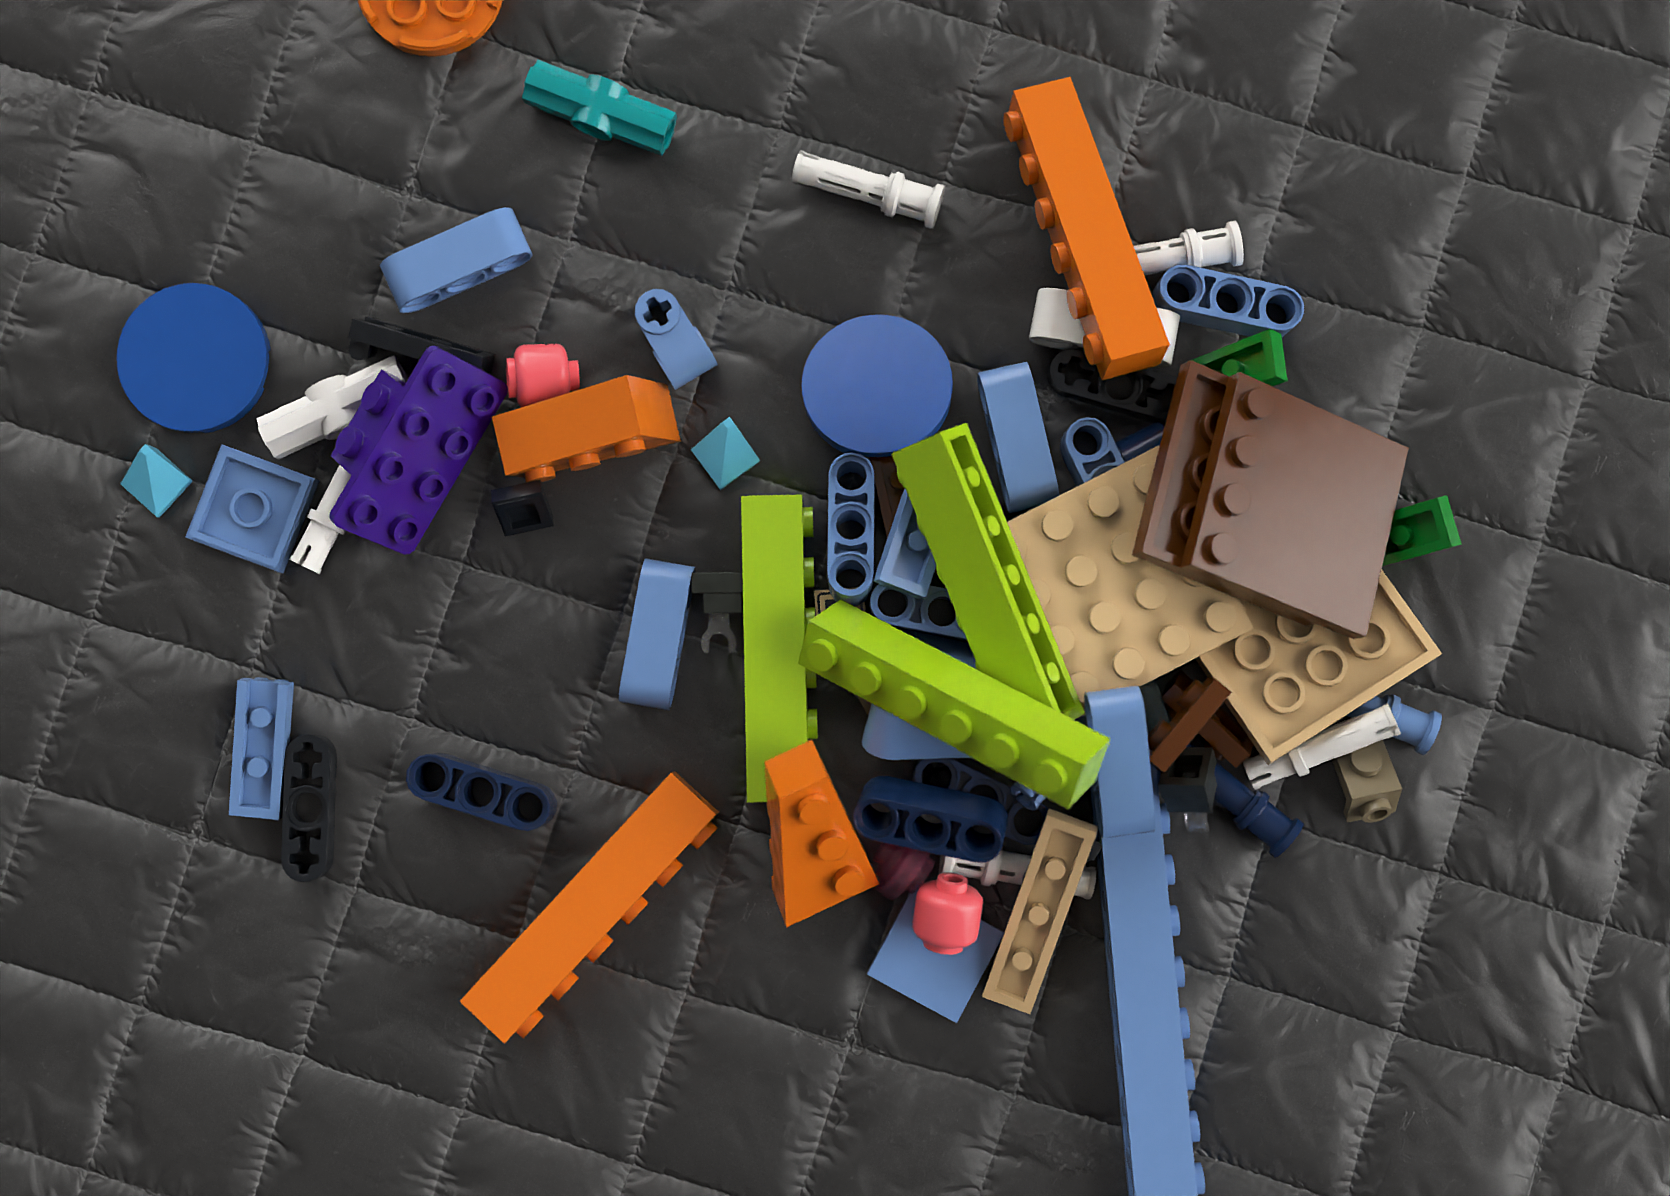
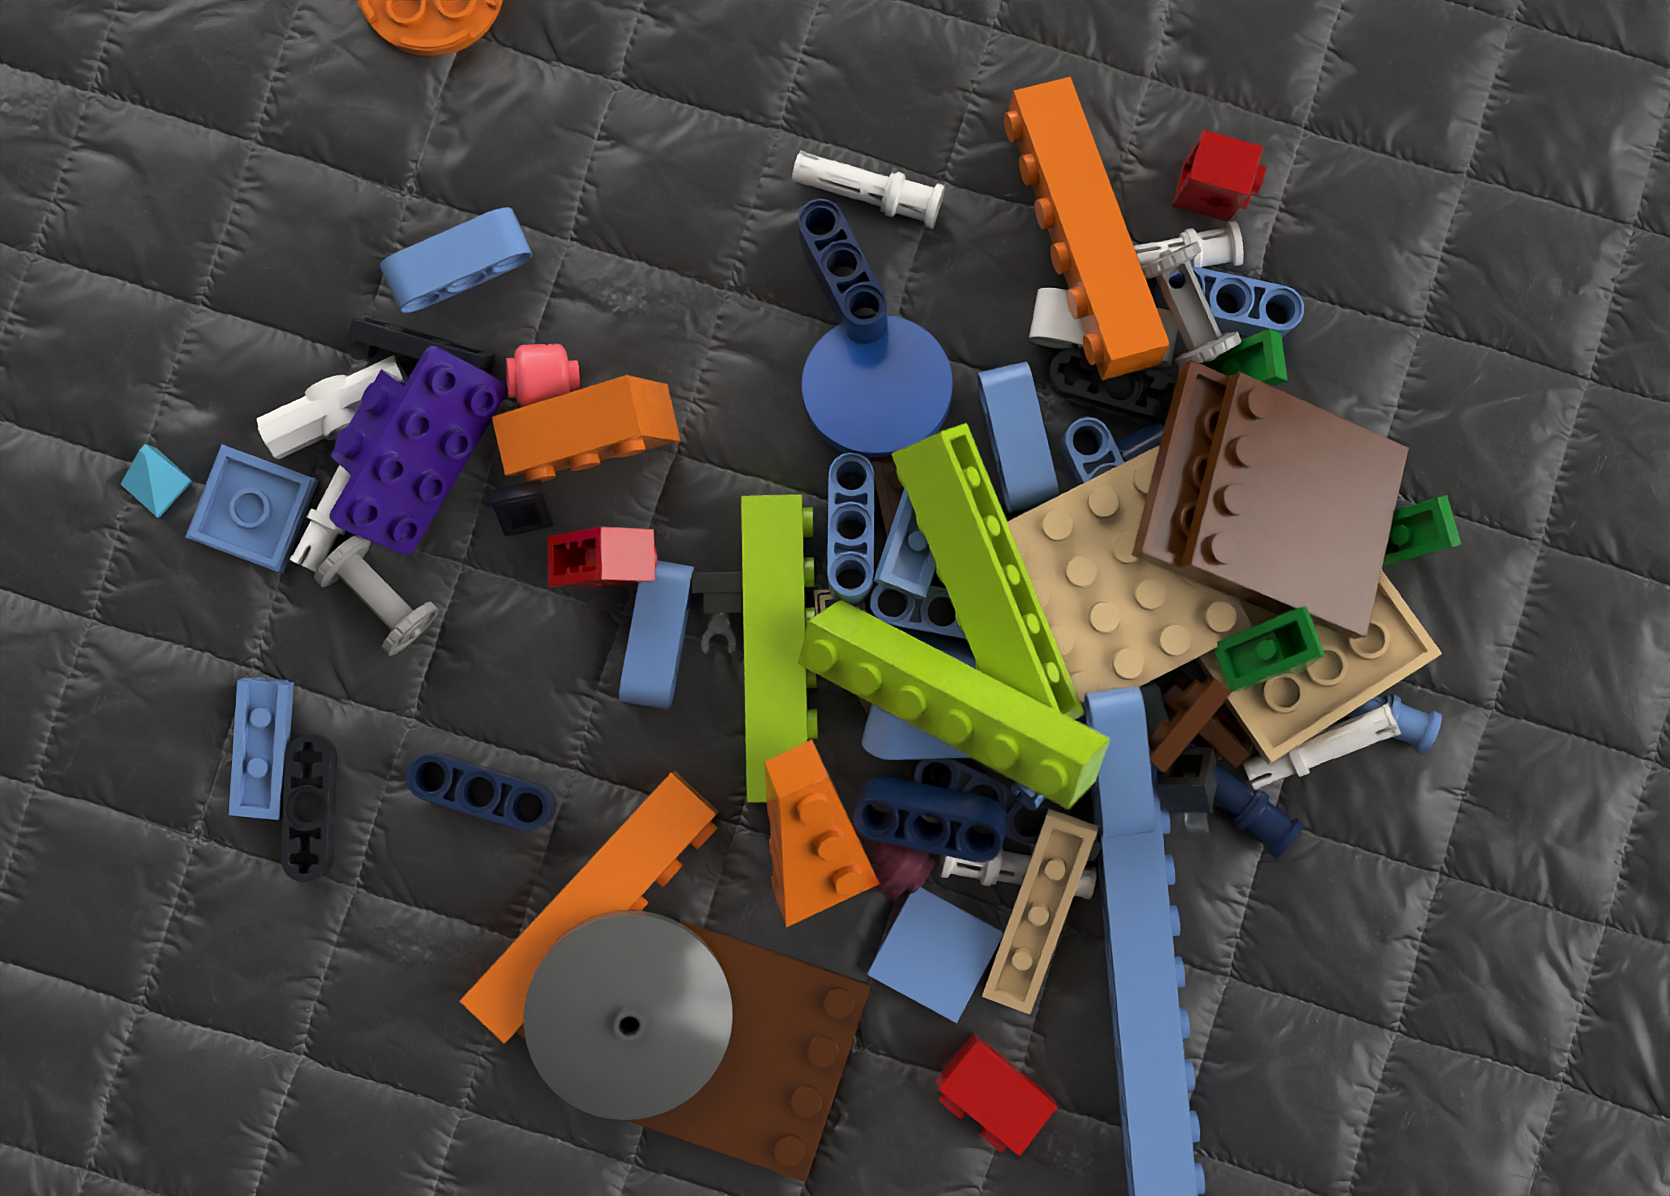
(193, 358): blue tile -> none
(348, 565): none -> light grey hose
(599, 107): teal piece -> none
(601, 557): none -> red brick
(616, 970): none -> dark grey dish
(677, 343): medium blue piece -> none
(725, 453): medium azure slope -> none
(780, 1061): none -> reddish brown plate
(837, 250): none -> dark blue beam
(947, 914): coral head -> none
(994, 1095): none -> red brick
(1190, 307): none -> light grey hose
(1219, 176): none -> red brick
(1269, 650): none -> green slope
(1368, 783): dark tan bracket -> none

